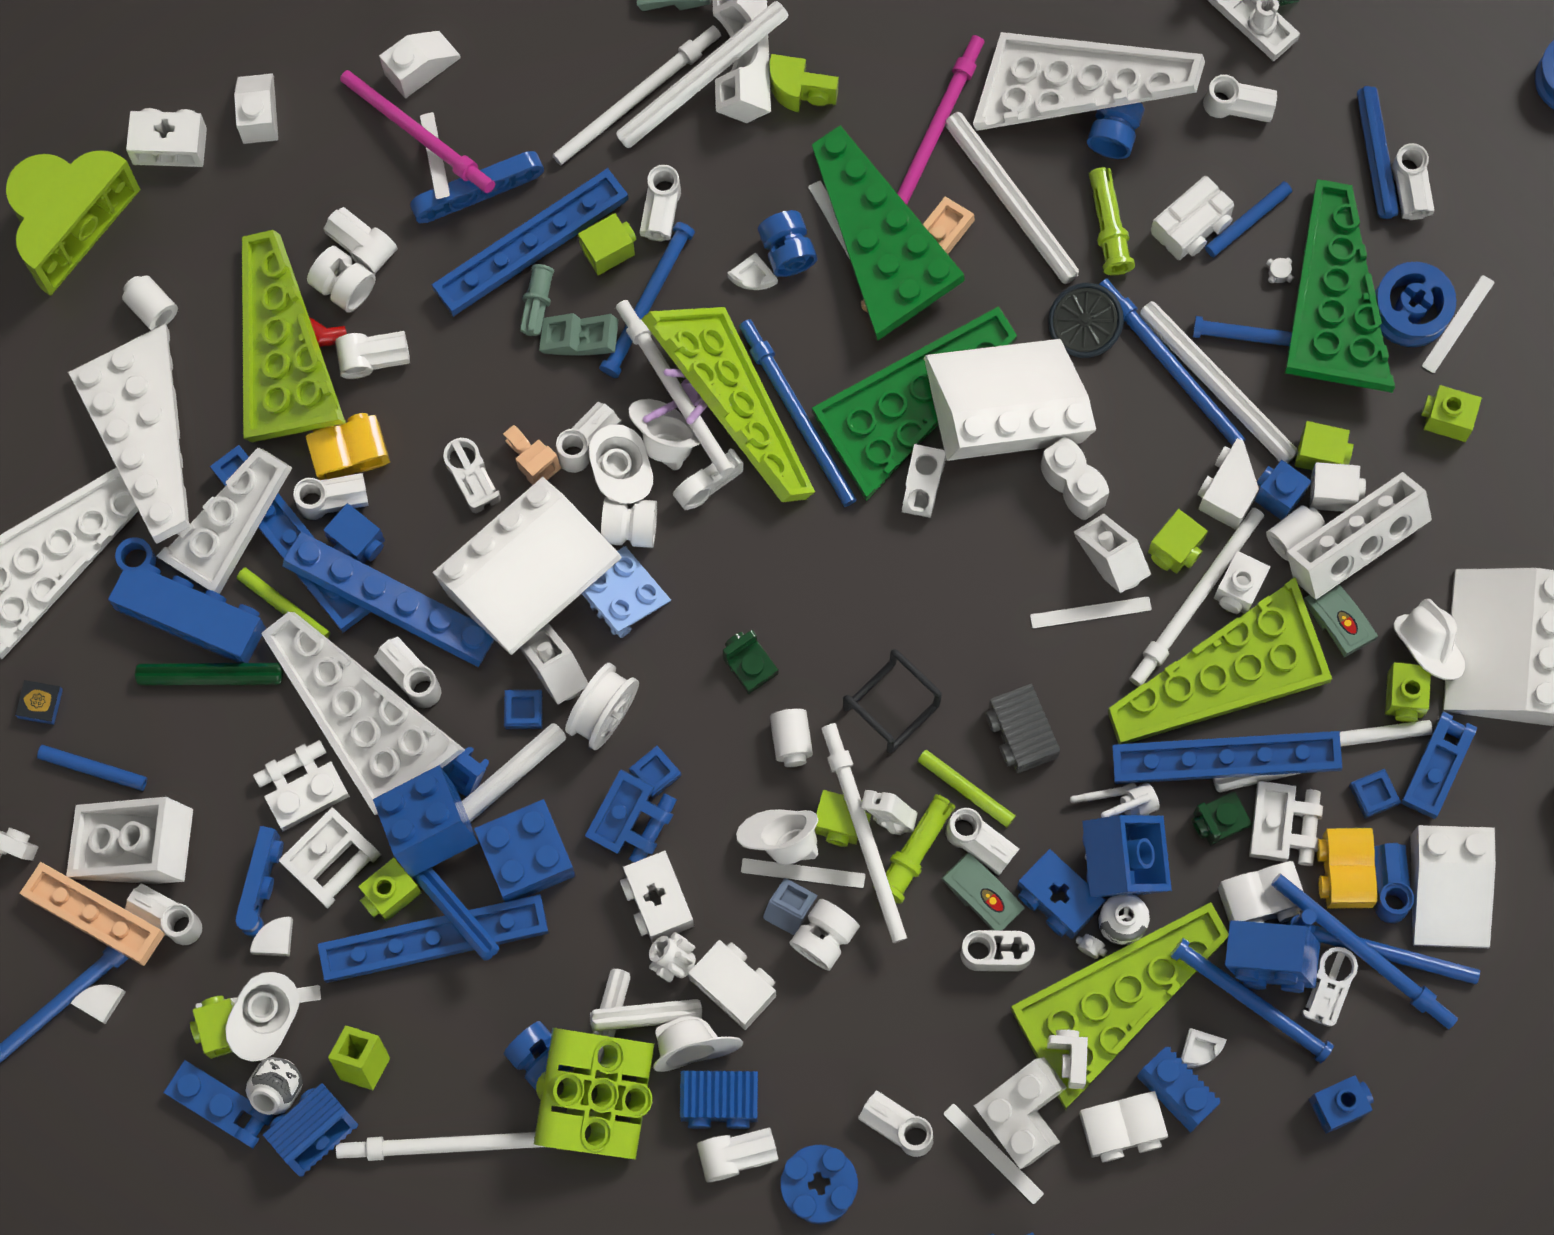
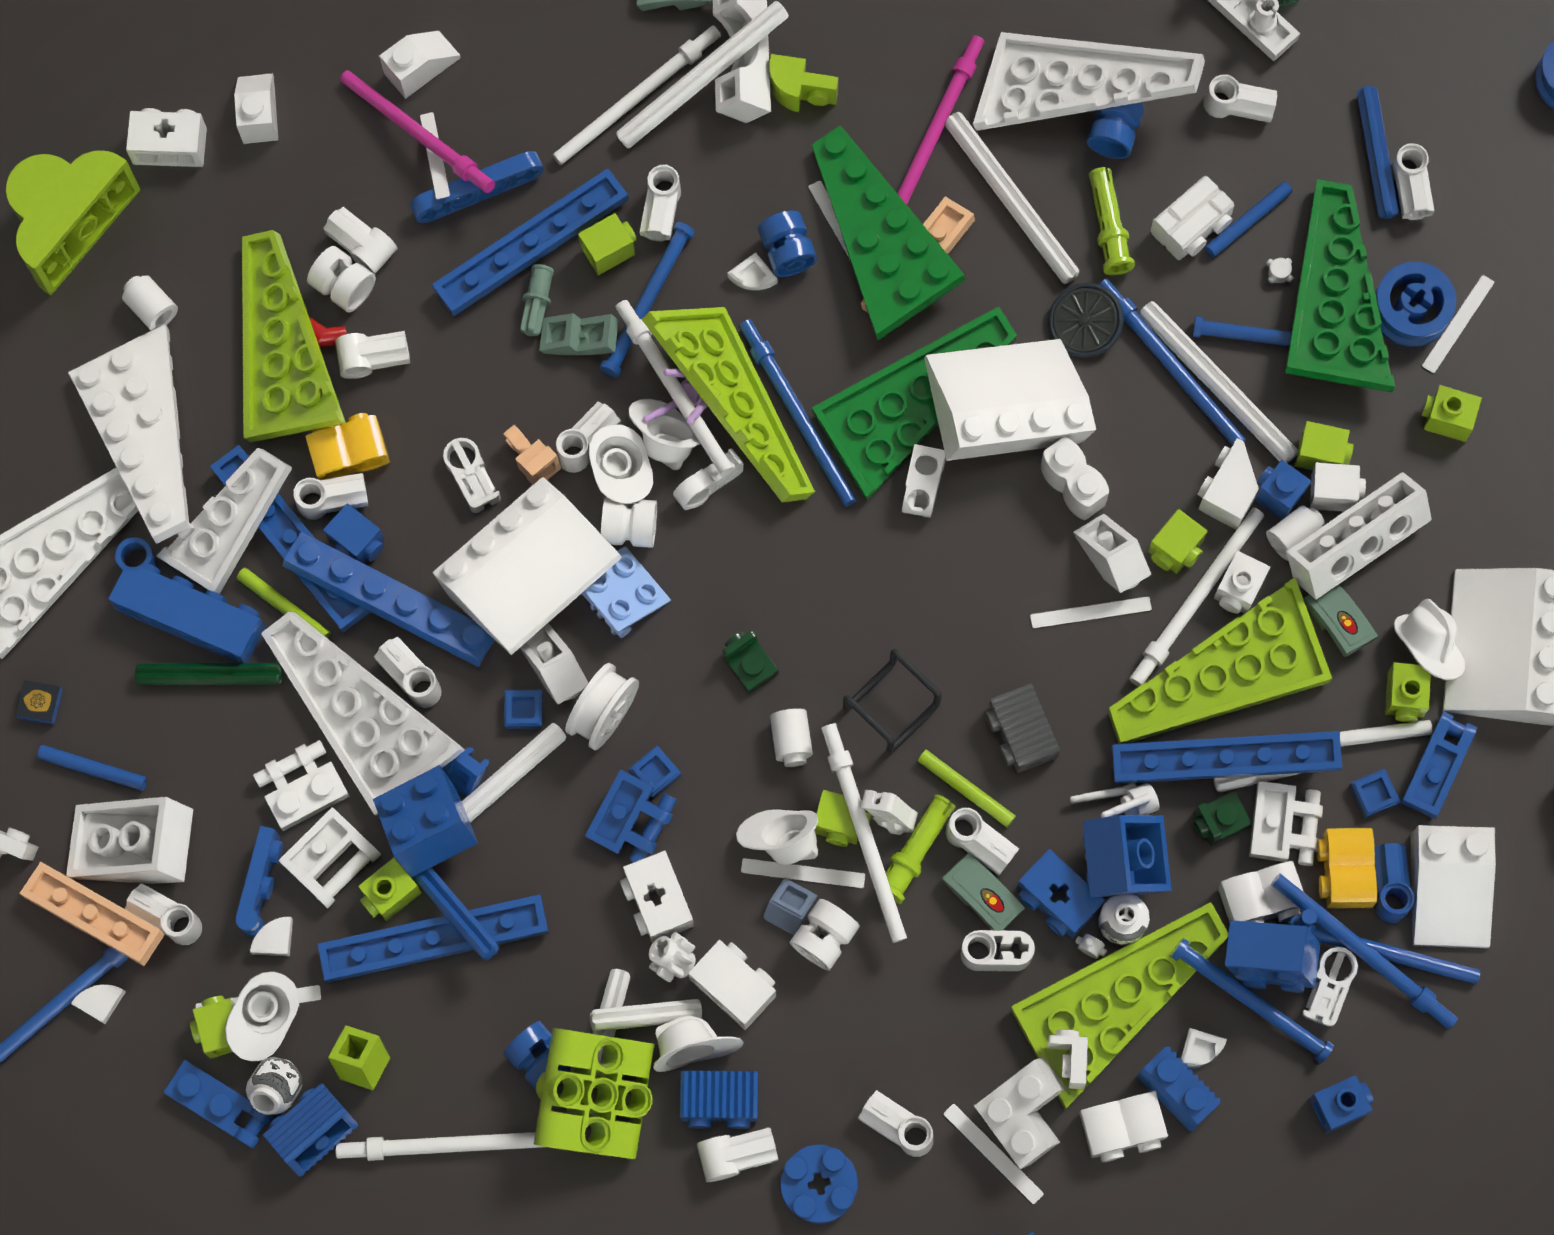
(525, 851): blue brick -> none

